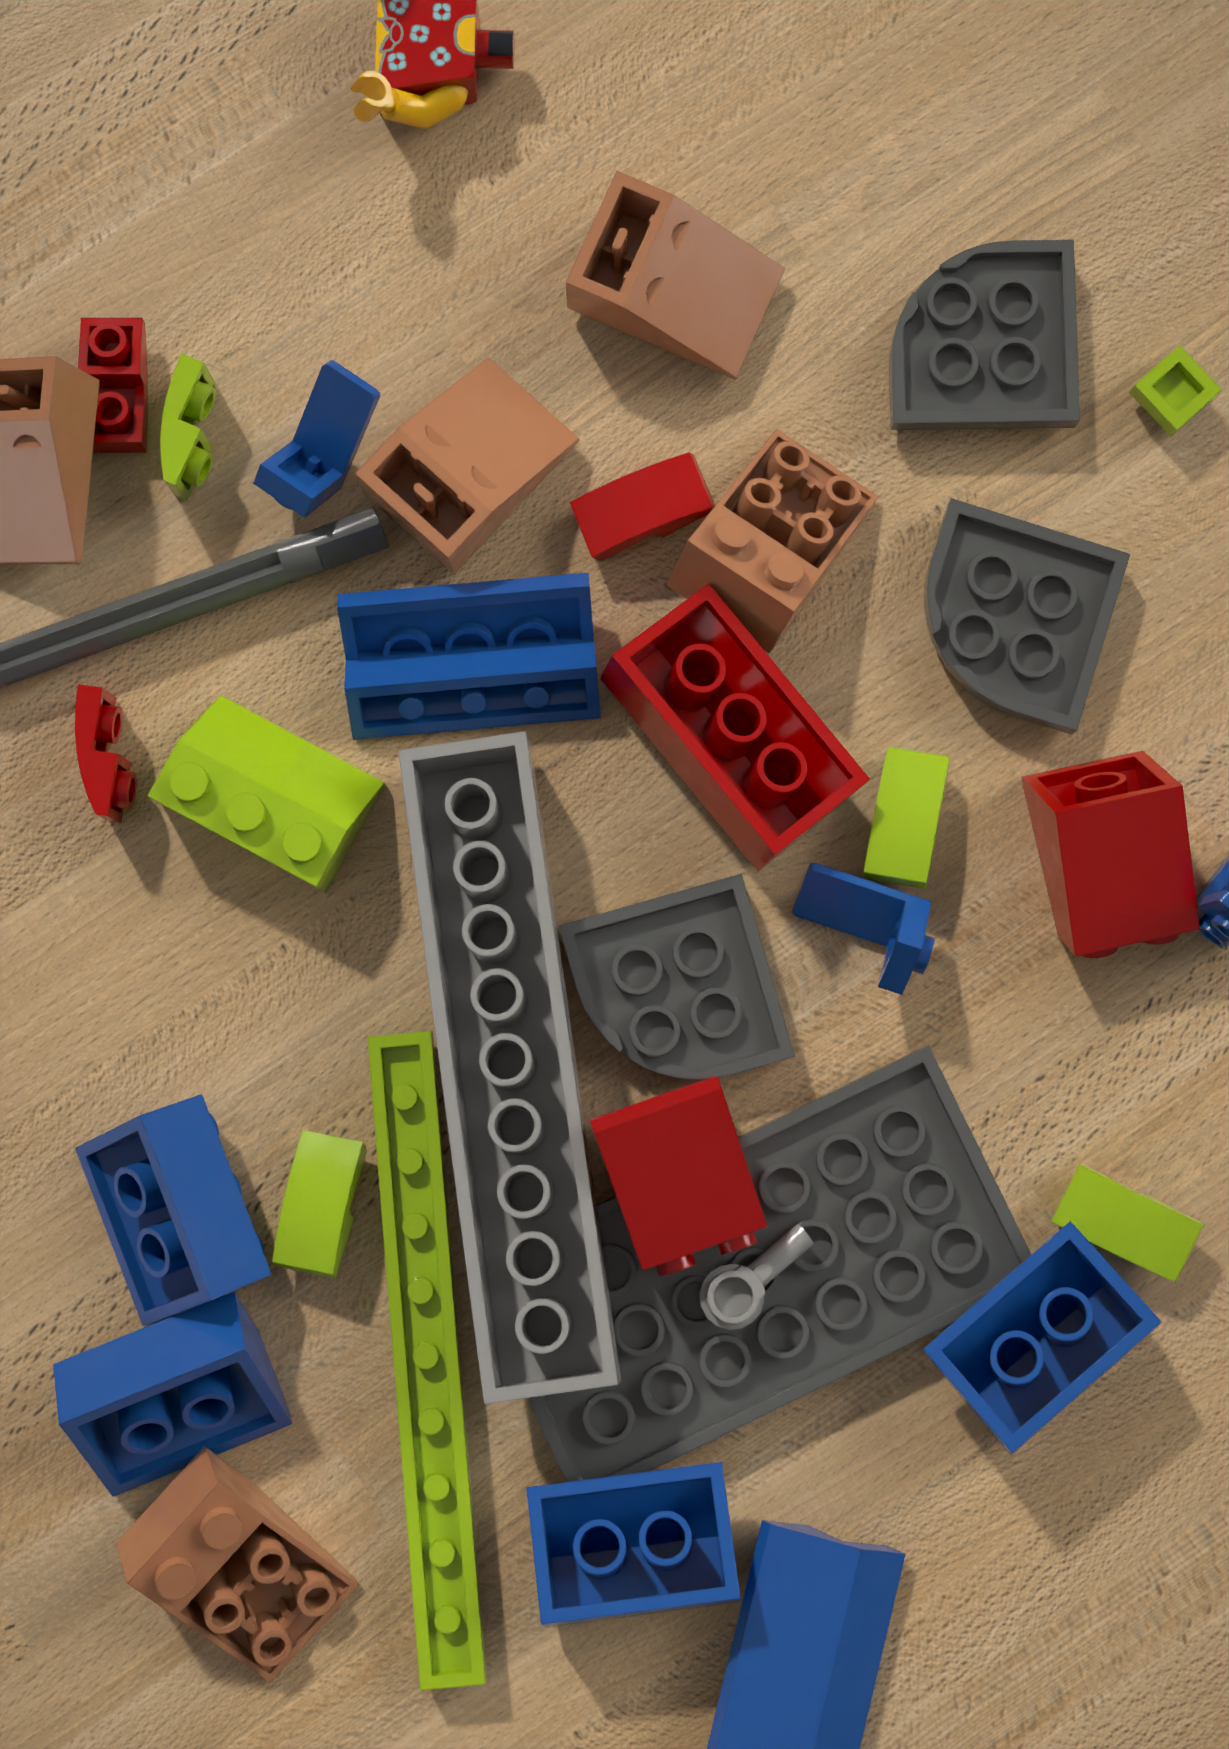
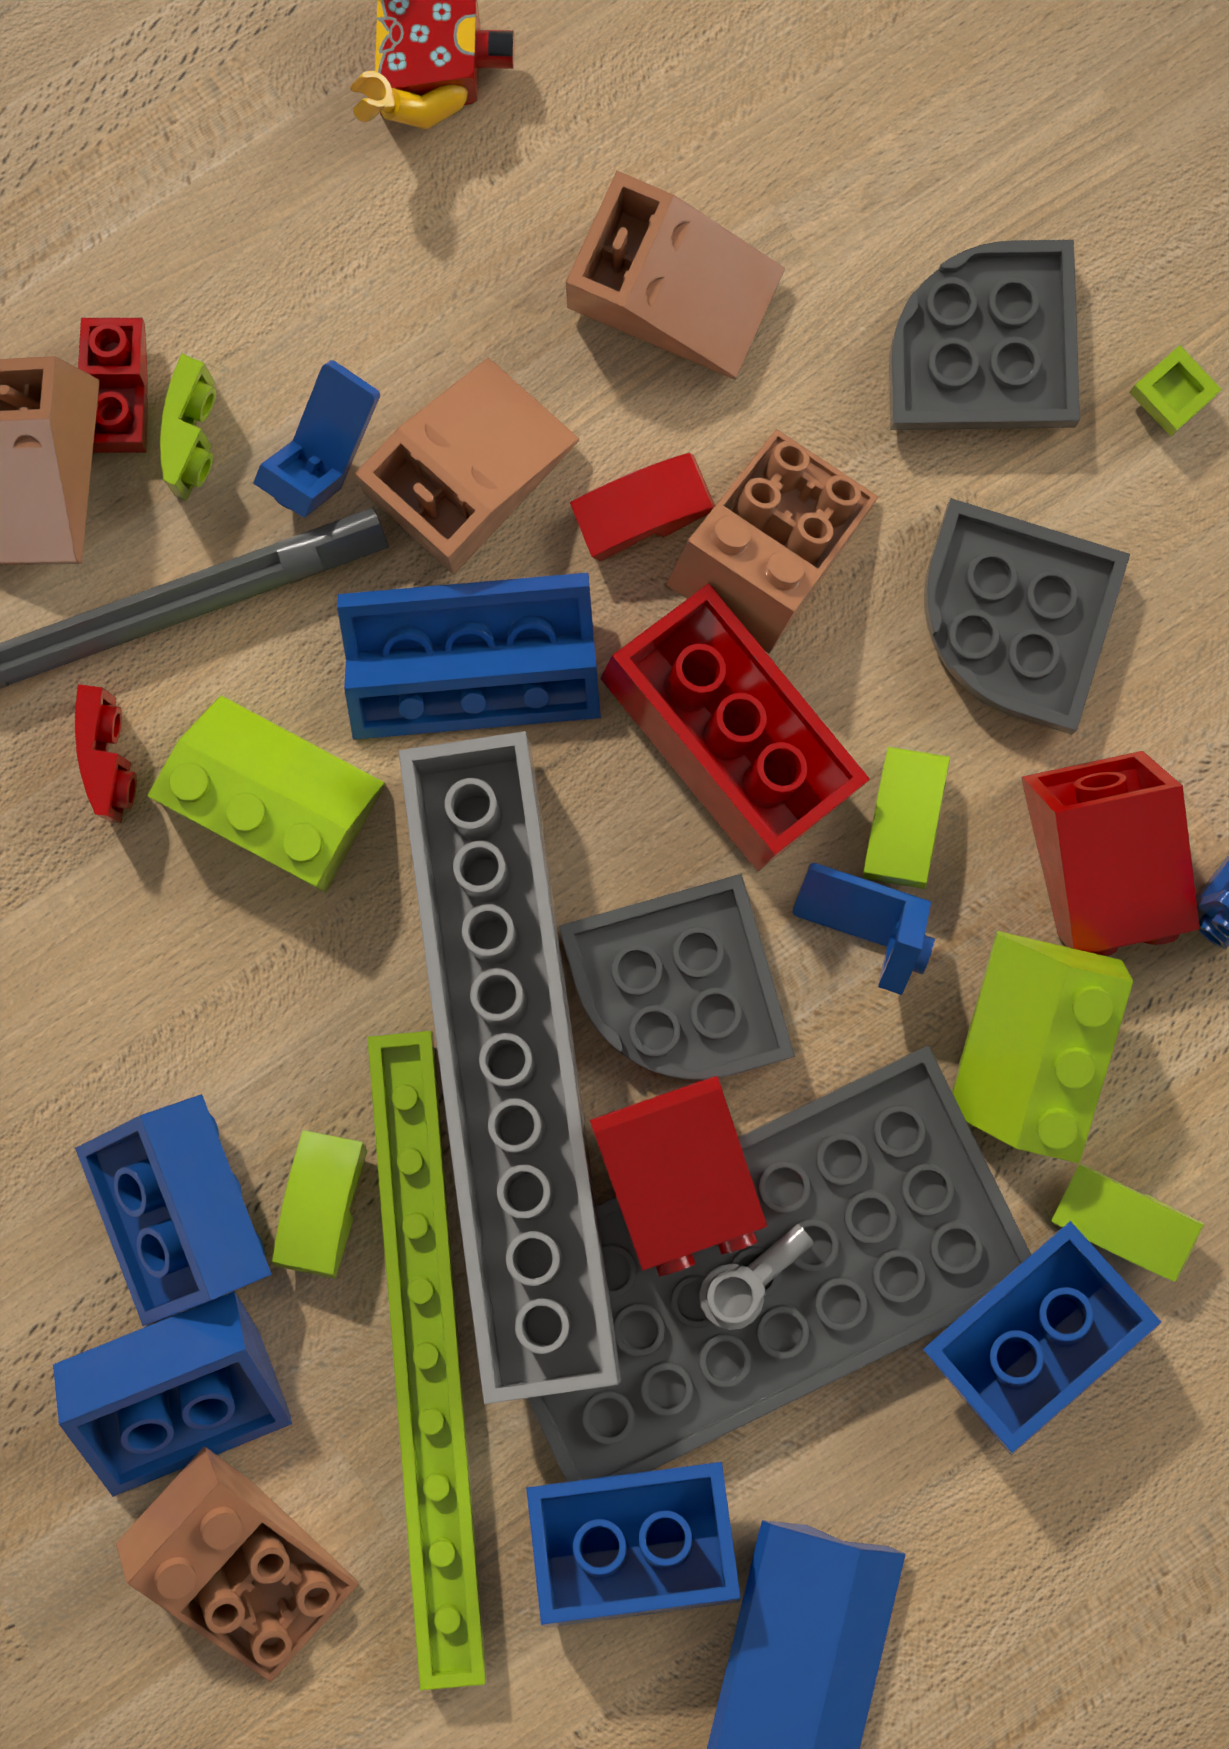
(1041, 1044): none -> lime slope

